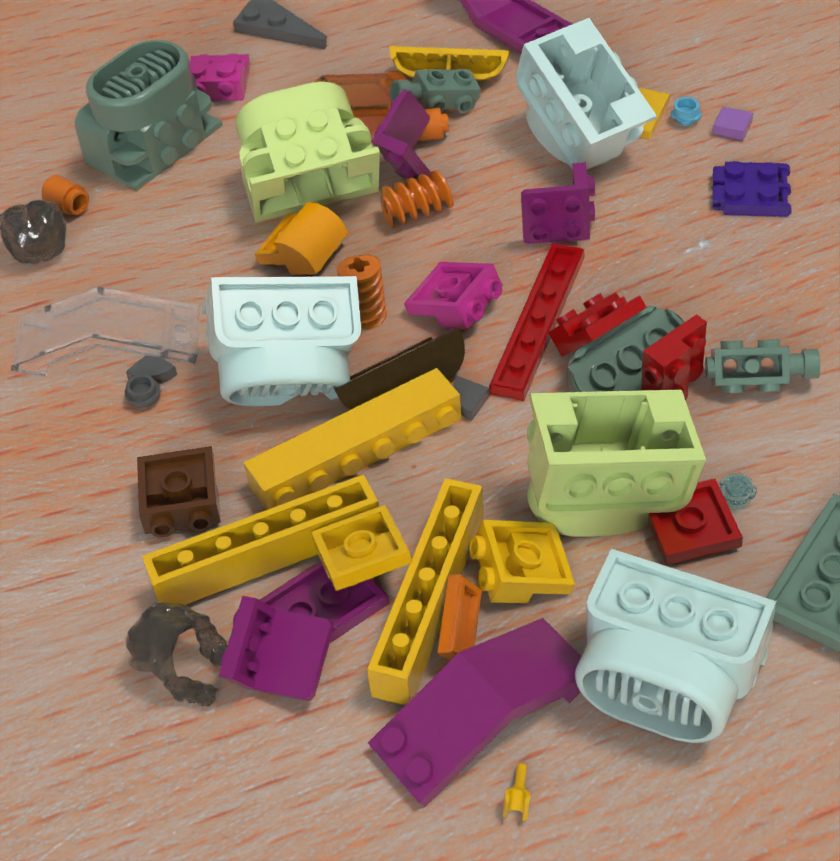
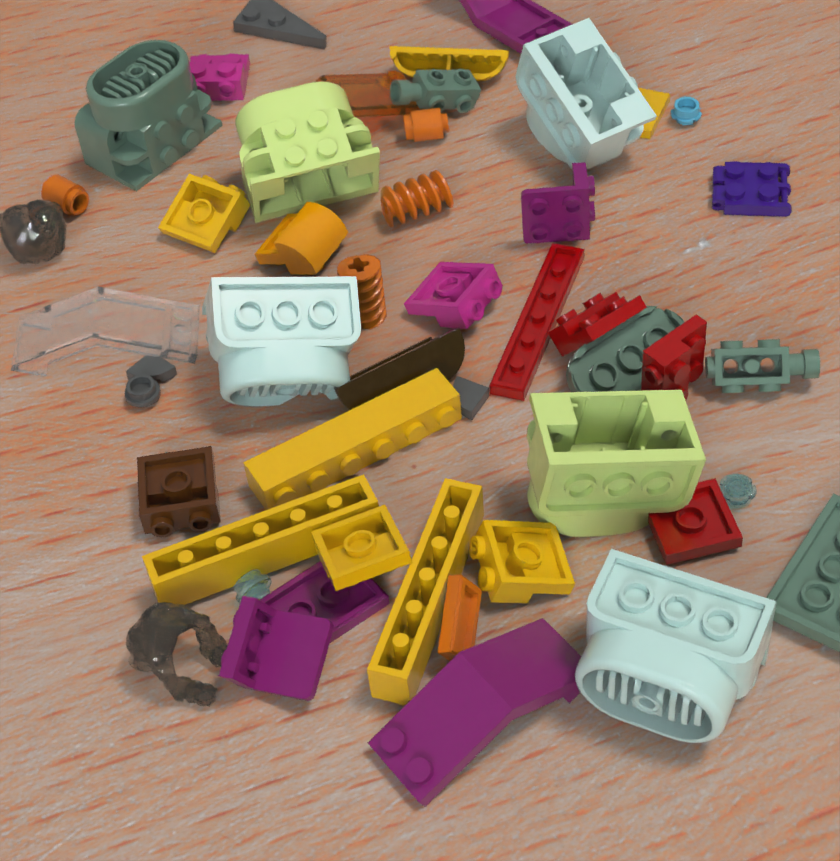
(204, 212): none -> yellow plate
(253, 585): none -> clear light blue plate
(400, 134): magenta bracket -> none
(518, 797): yellow hand -> none
(732, 123): medium lavender tile -> none

